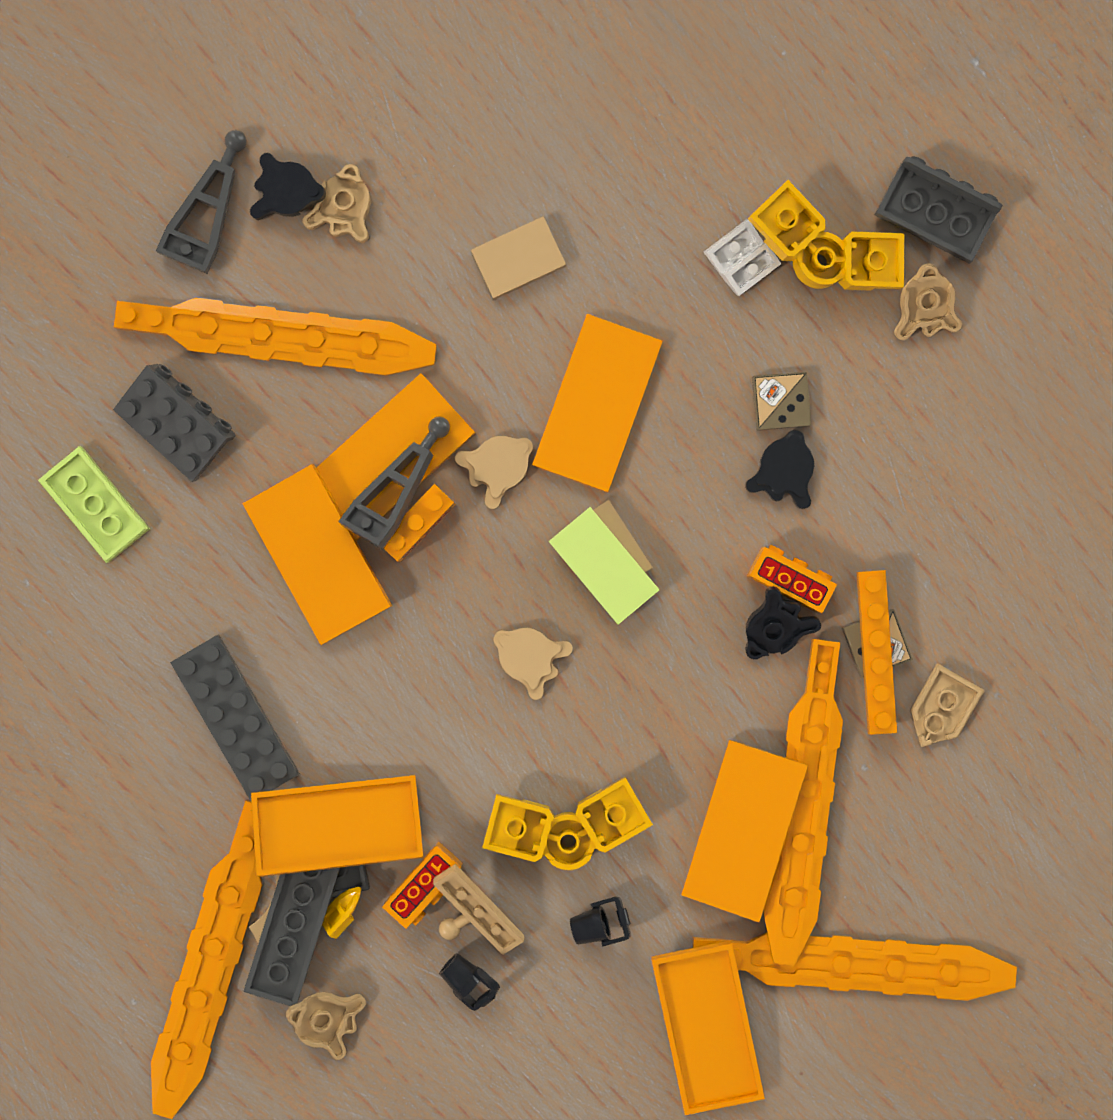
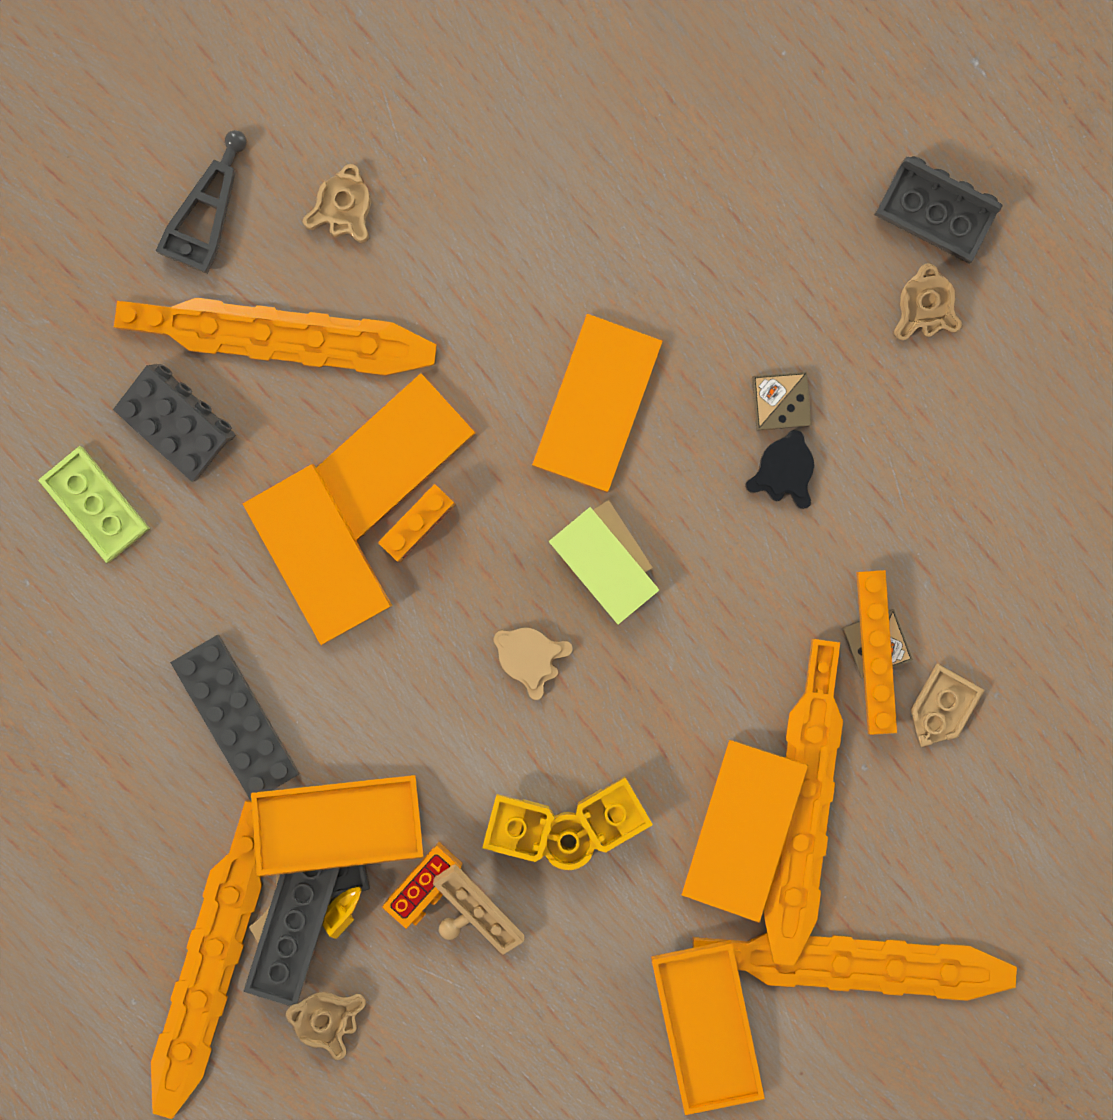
(285, 189): black tile -> none
(375, 527): dark grey plate -> none
(463, 977): black piece -> none
(497, 464): tan tile -> none
(518, 258): tan tile -> none
(594, 925): black piece -> none
(742, 257): white slope -> none
(776, 626): black tile -> none
(792, 578): brick -> none
(856, 262): yellow plate -> none

